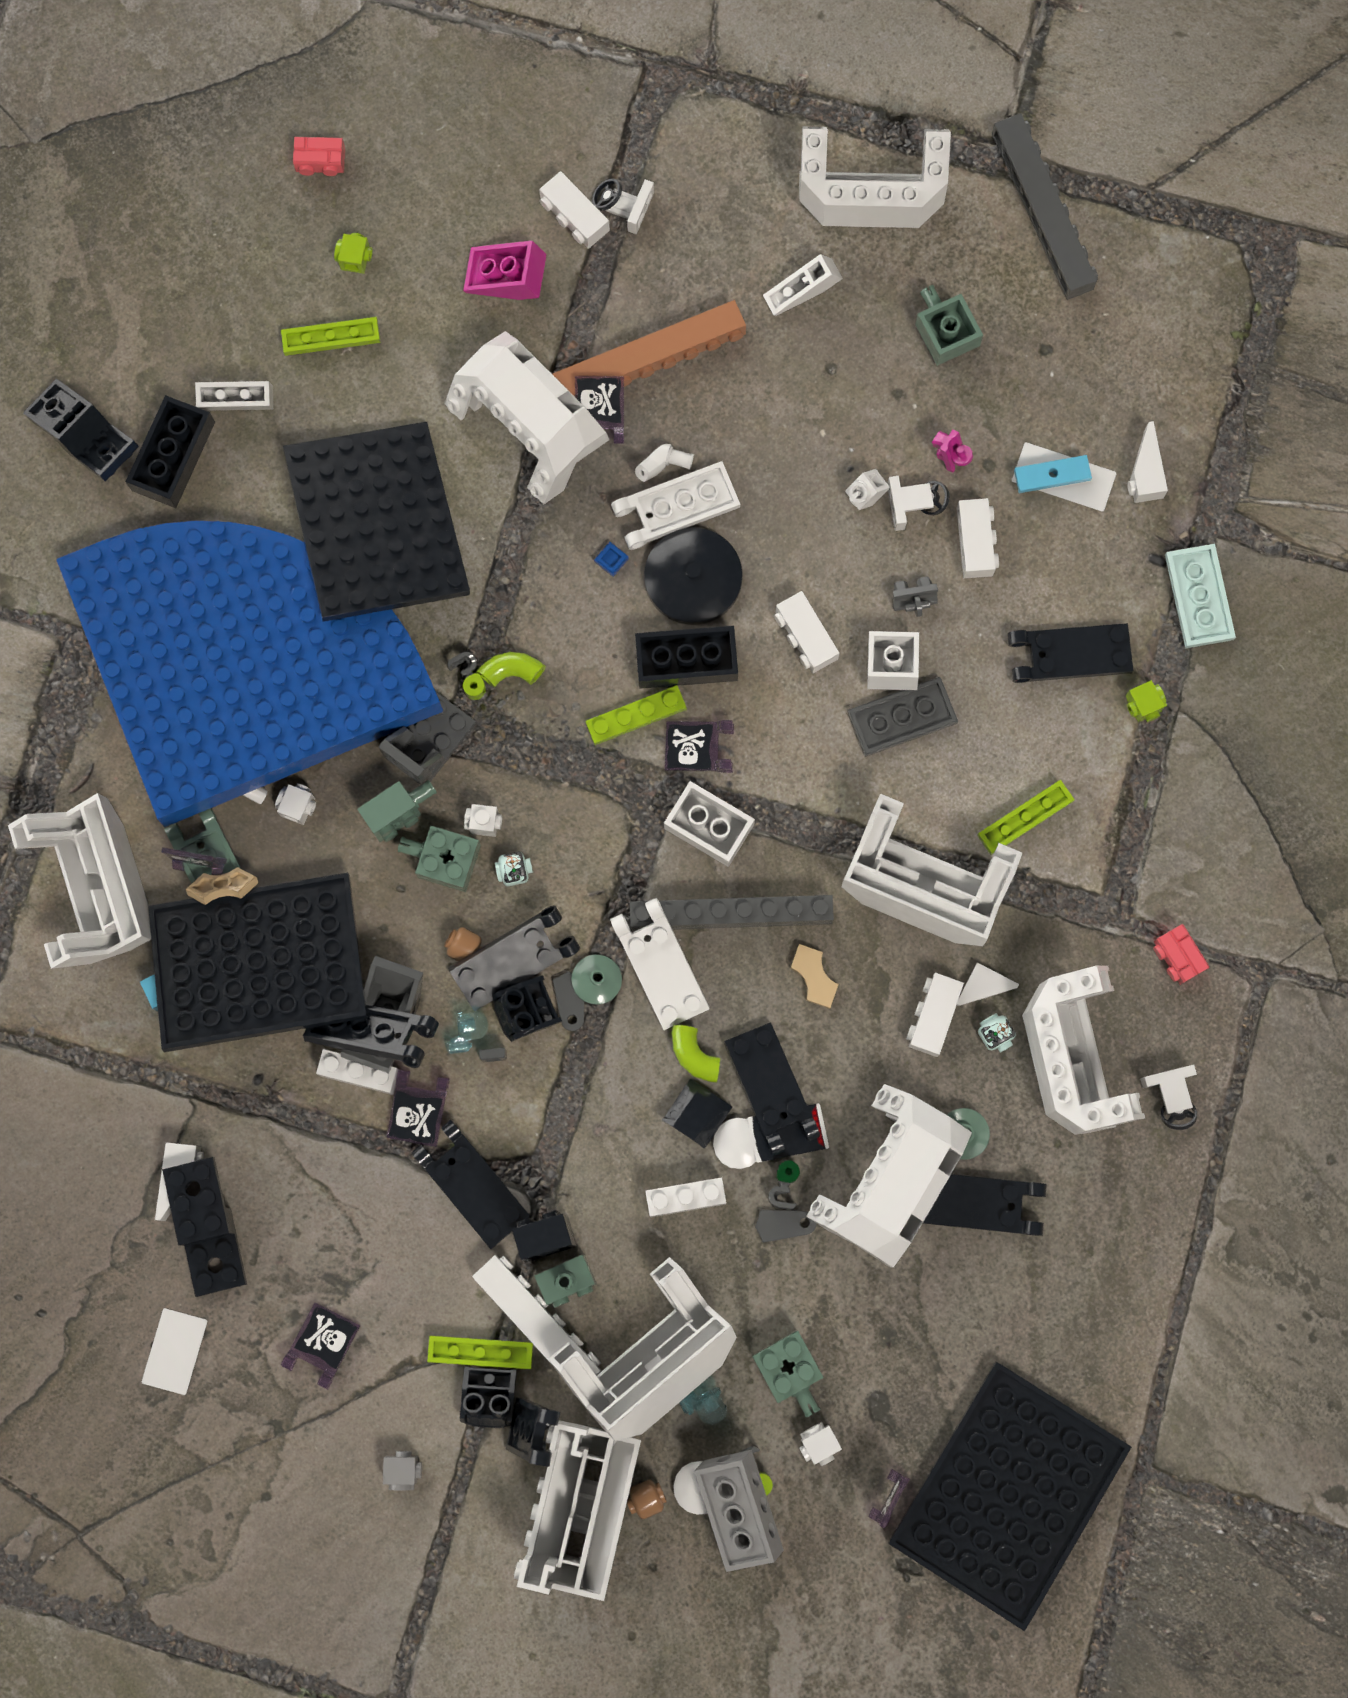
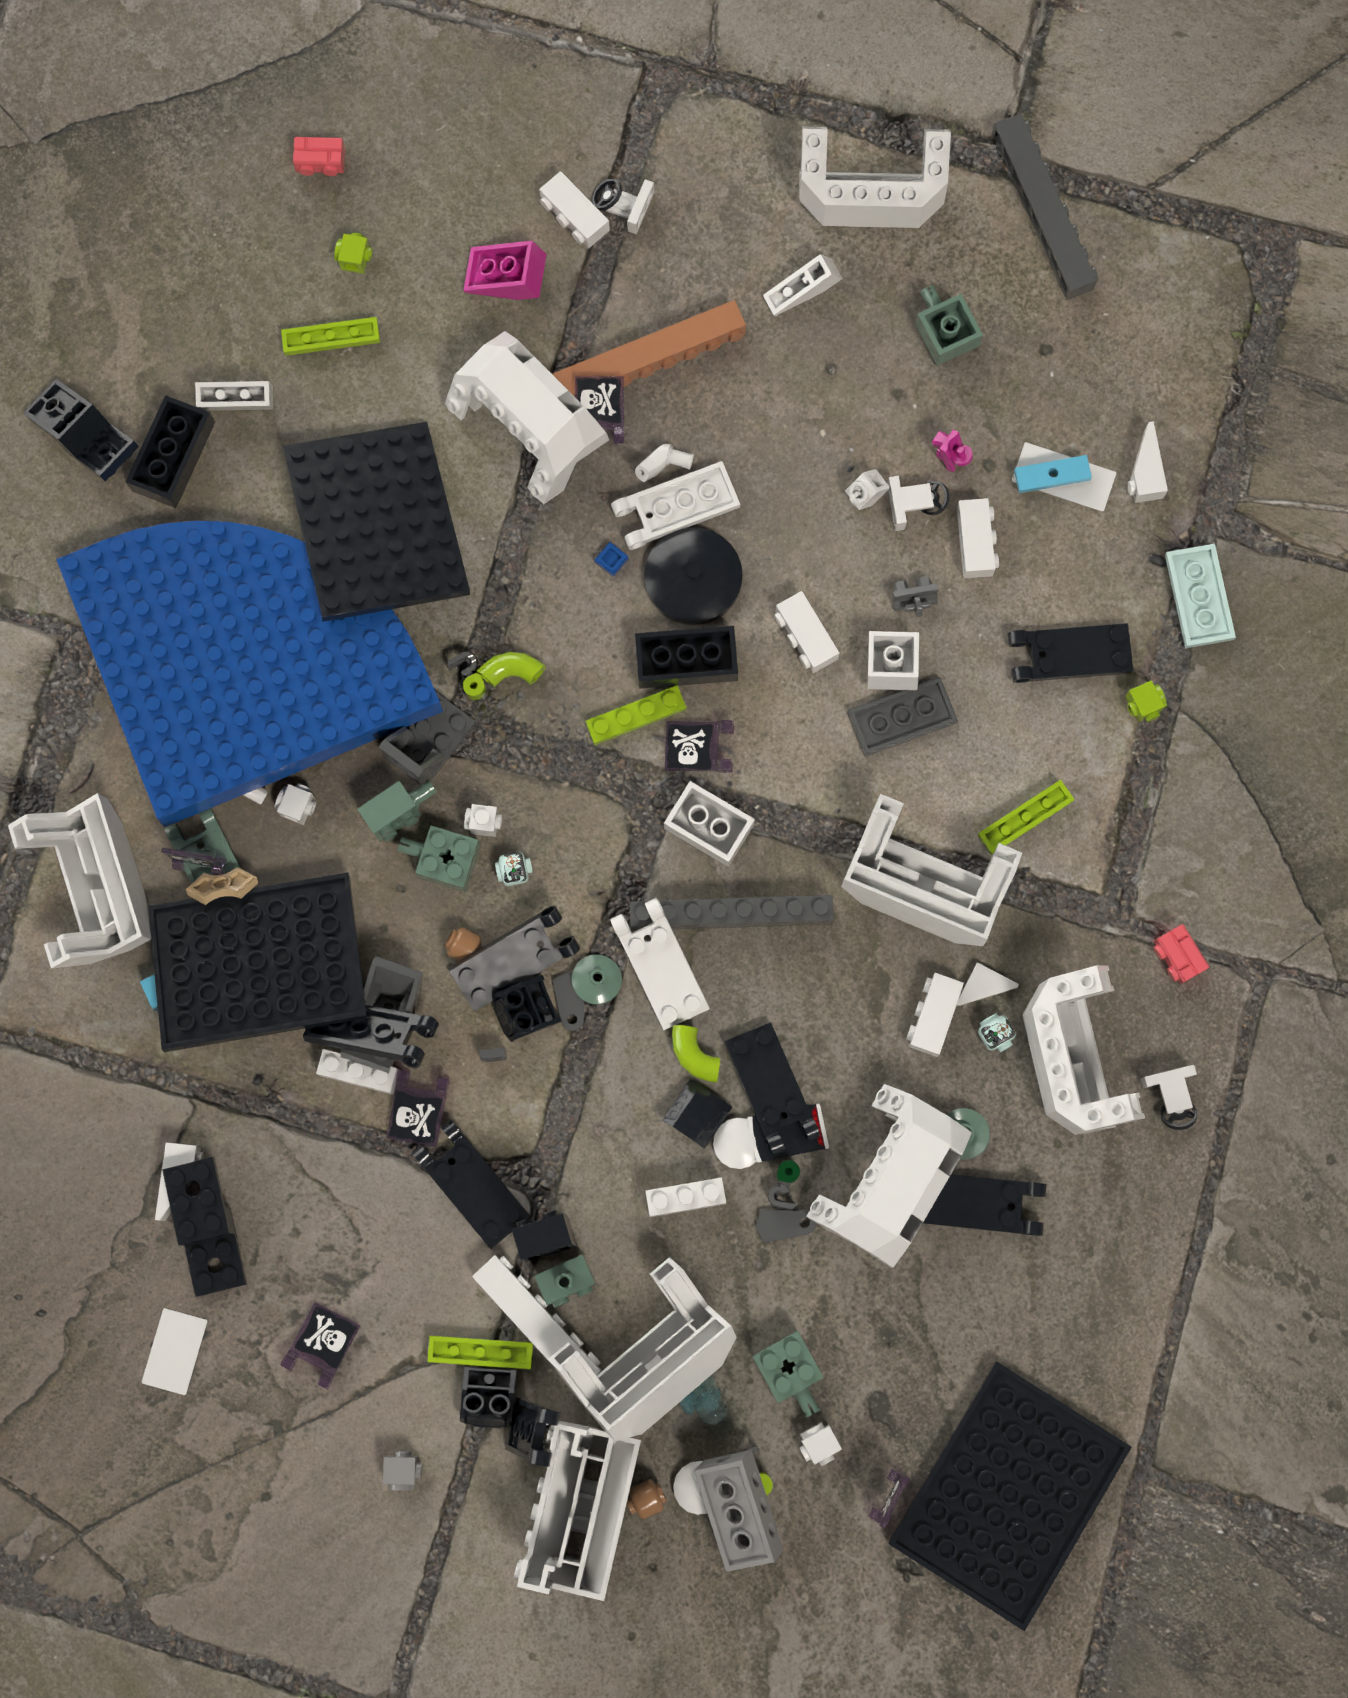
(470, 1027): clear light blue piece -> none
(819, 987): tan tile -> none

